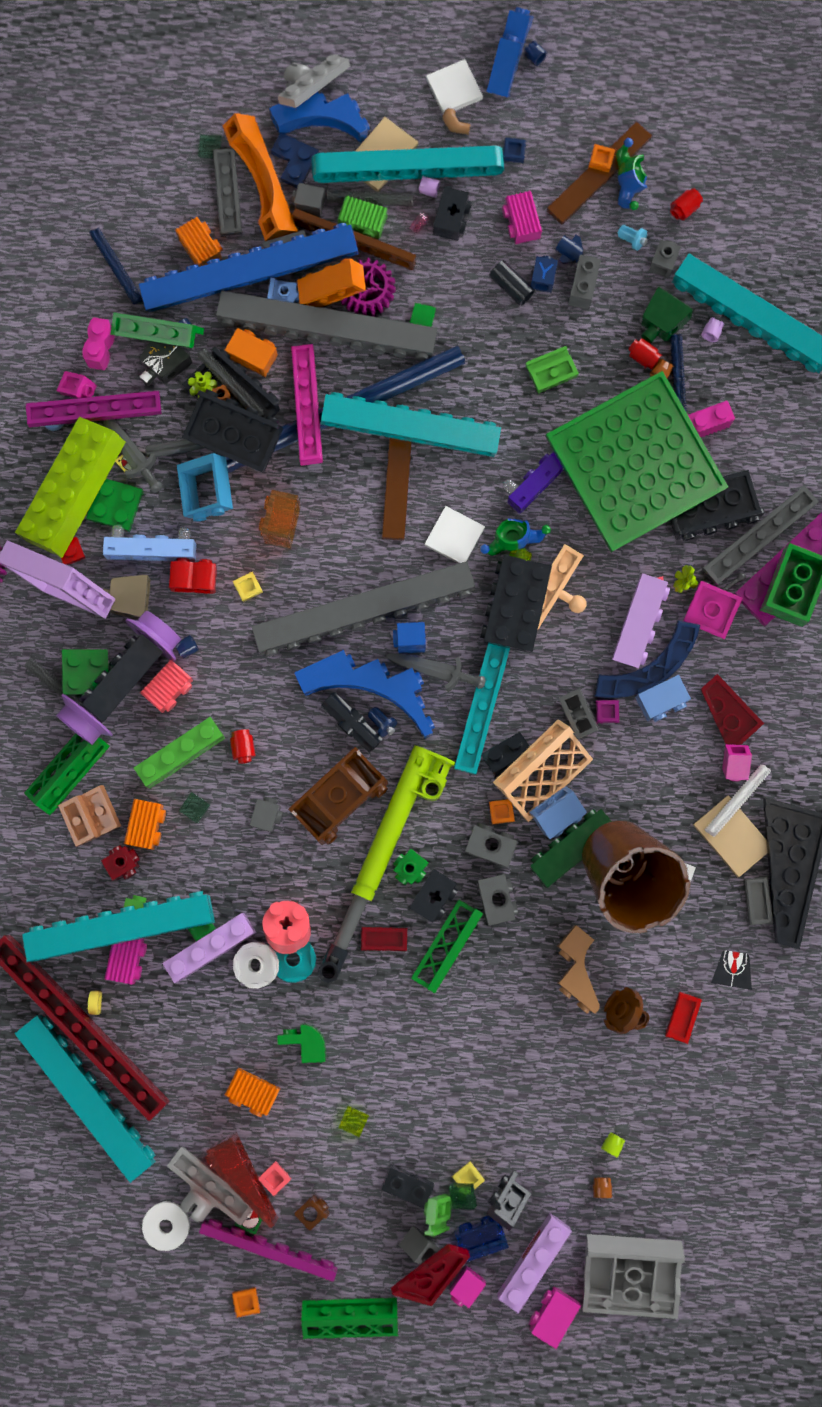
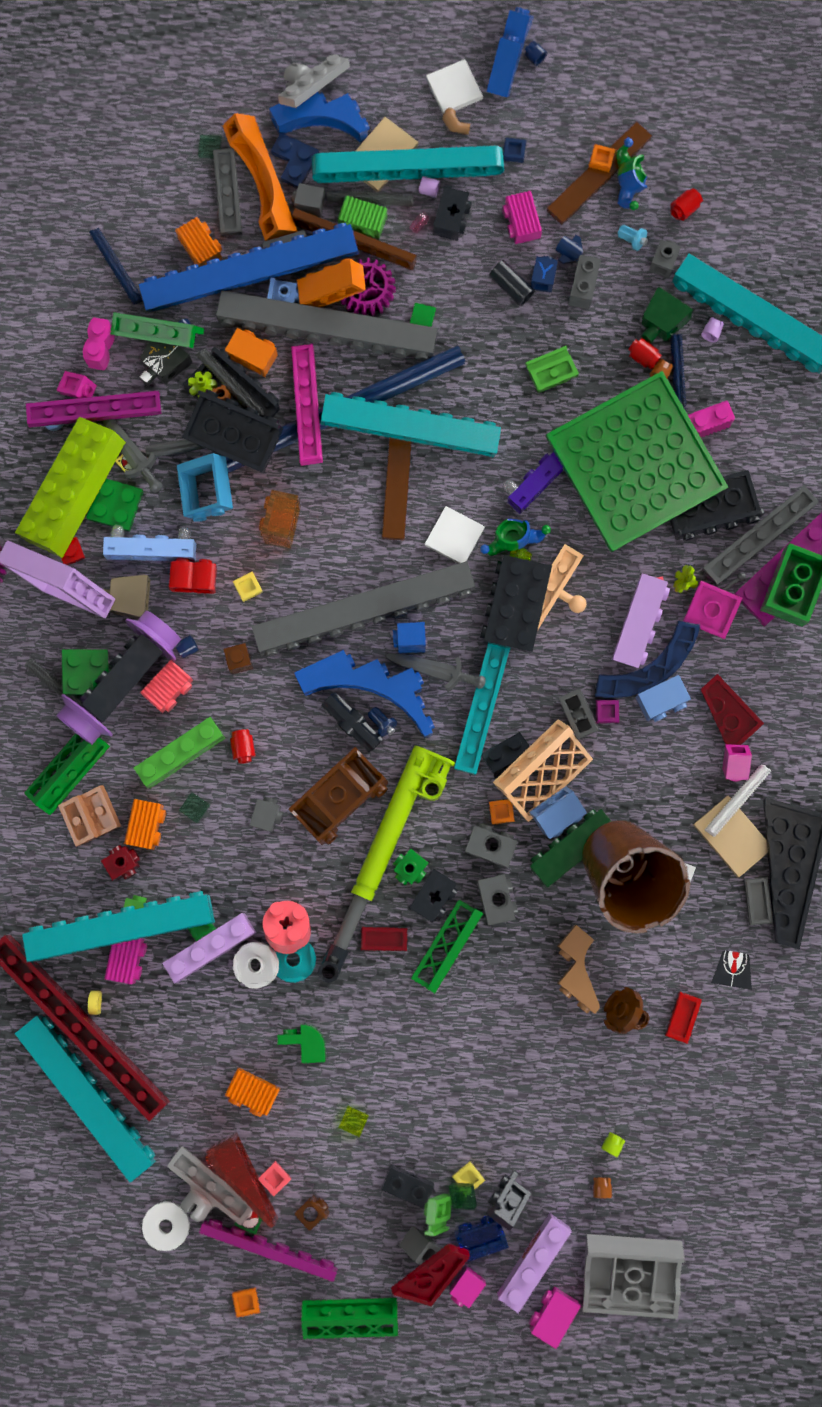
(238, 658): none -> reddish brown brick

